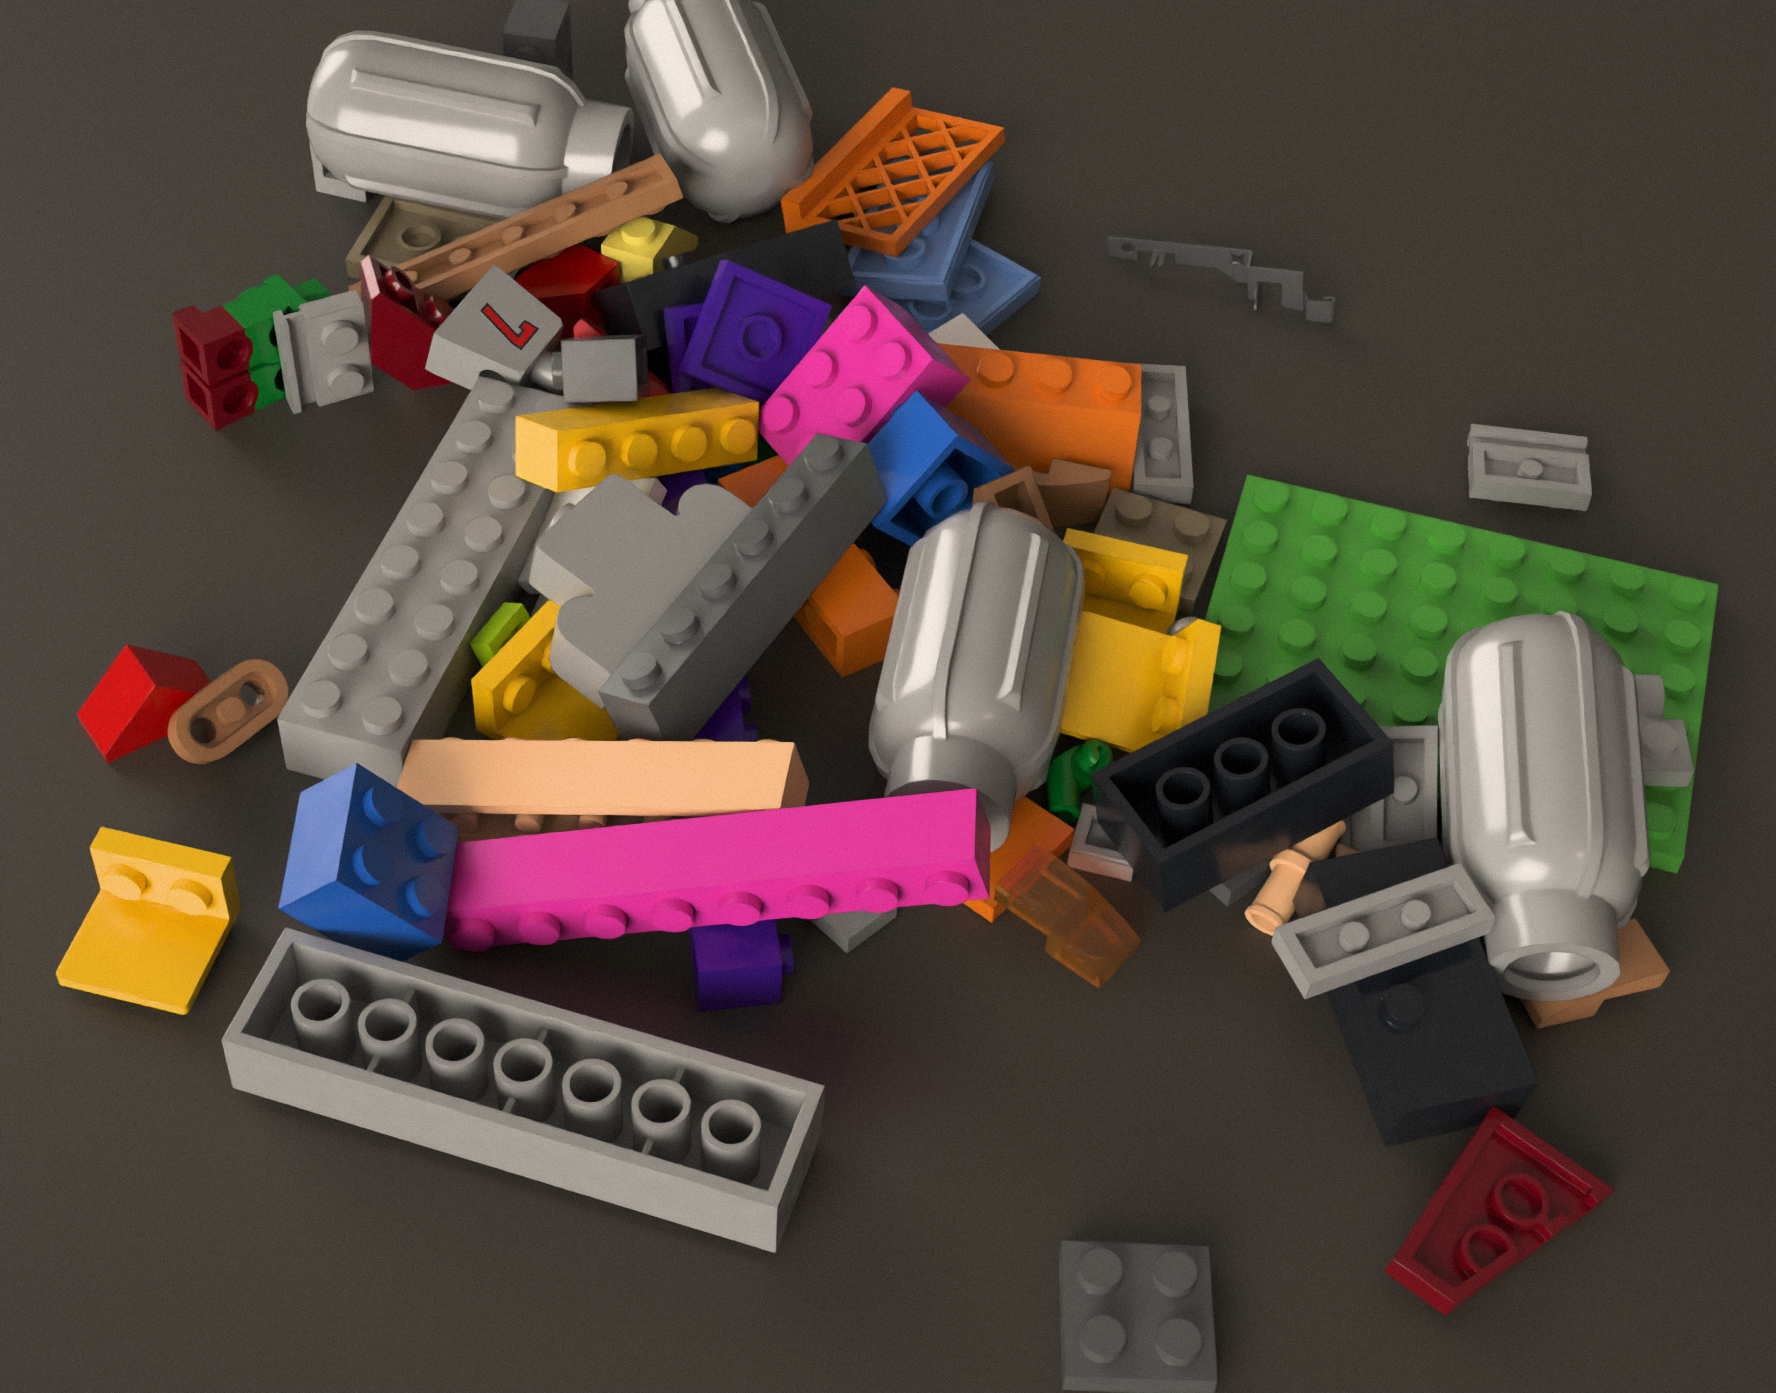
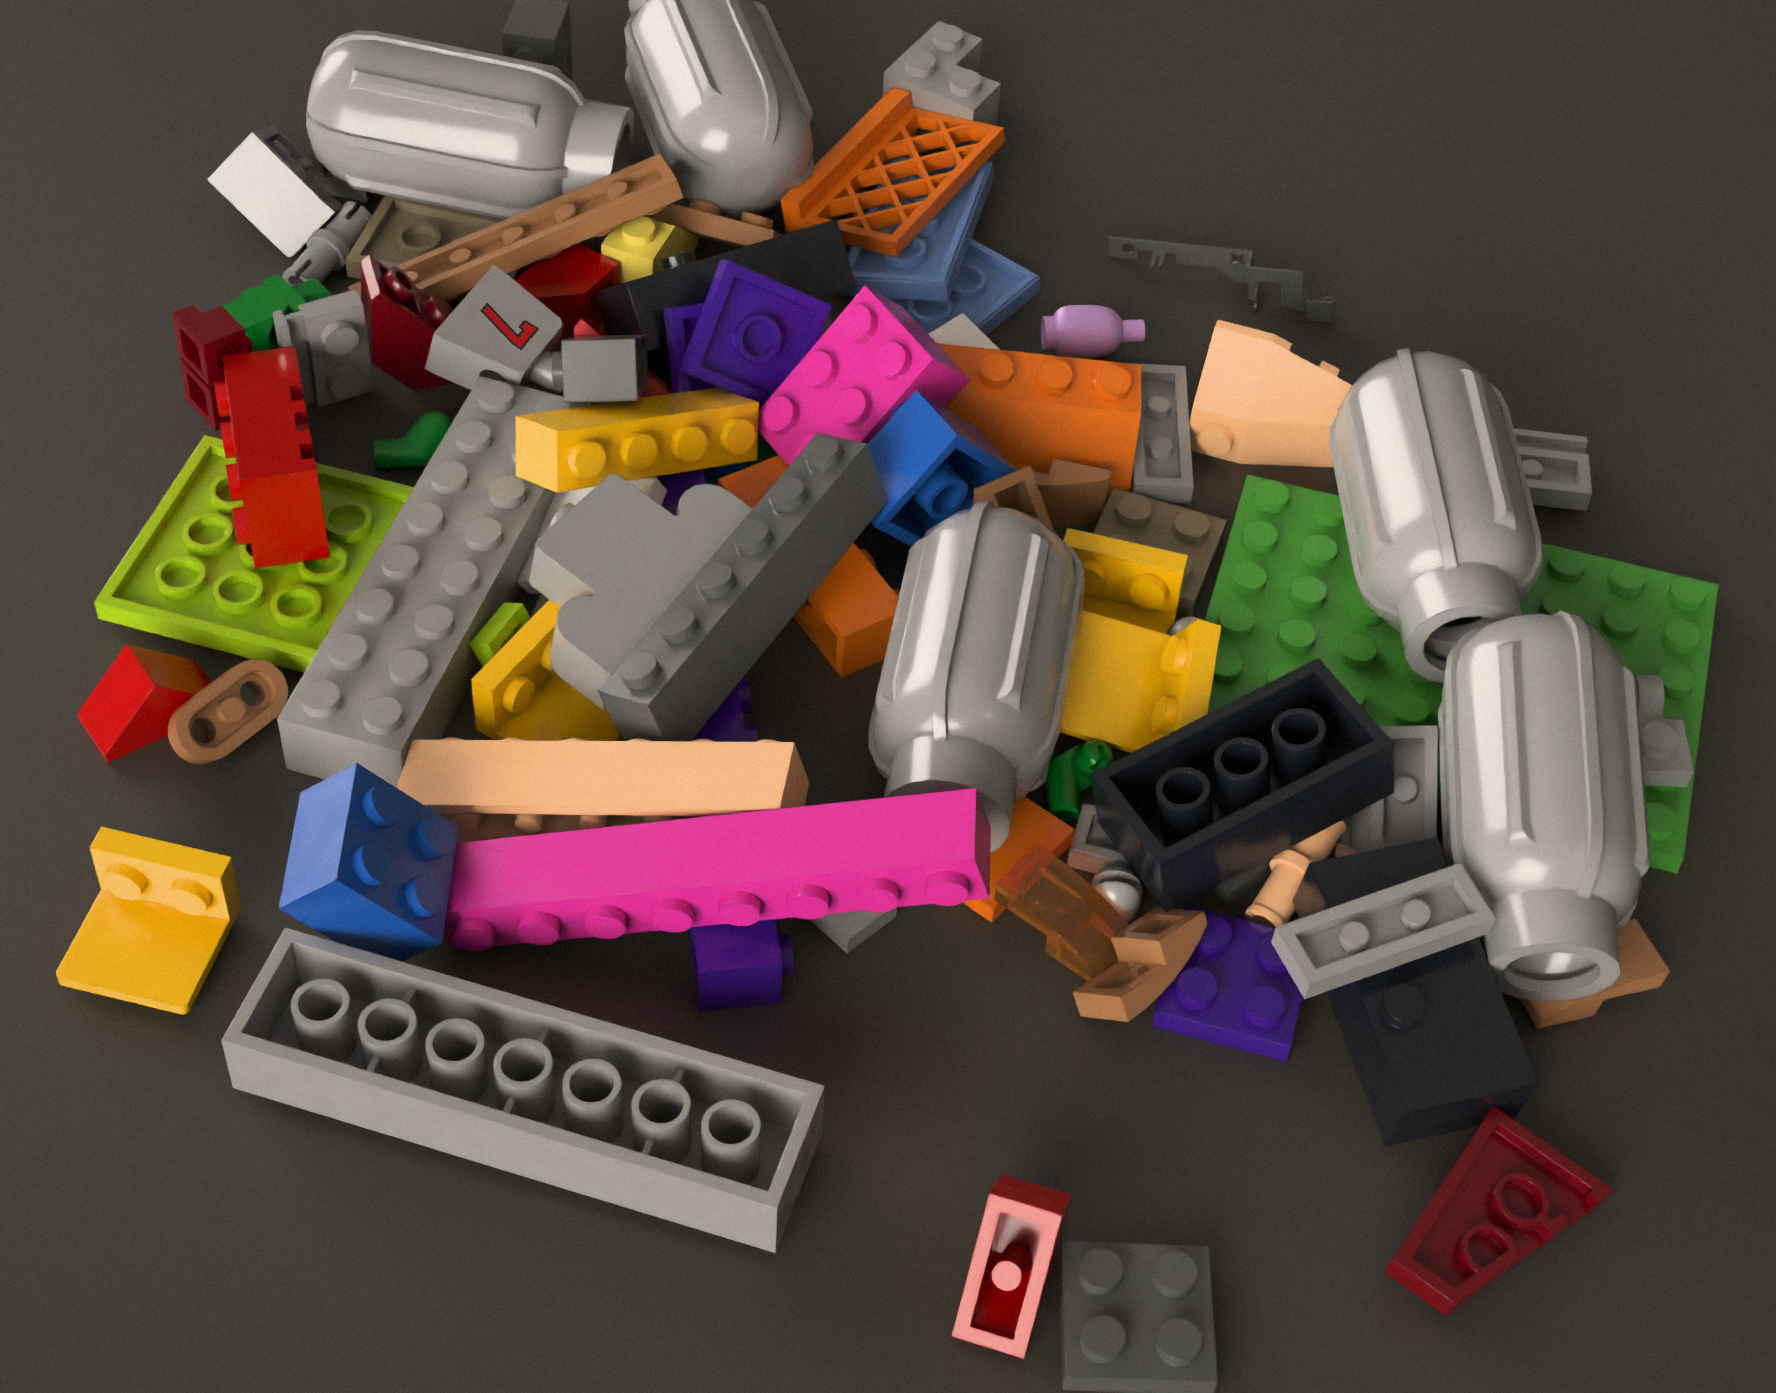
(202, 587): none -> lime plate
(273, 458): none -> red wedge
(274, 190): none -> panel
(329, 246): none -> light grey pin
(416, 446): none -> green arm
(706, 222): none -> medium nougat plate
(946, 77): none -> light grey brick
(1011, 1265): none -> slope
(1088, 331): none -> lavender plant
(1120, 888): none -> light grey hinge
(1148, 961): none -> medium nougat slope
(1233, 990): none -> dark purple plate
(1264, 401): none -> light nougat wedge
(1434, 502): none -> light grey piece

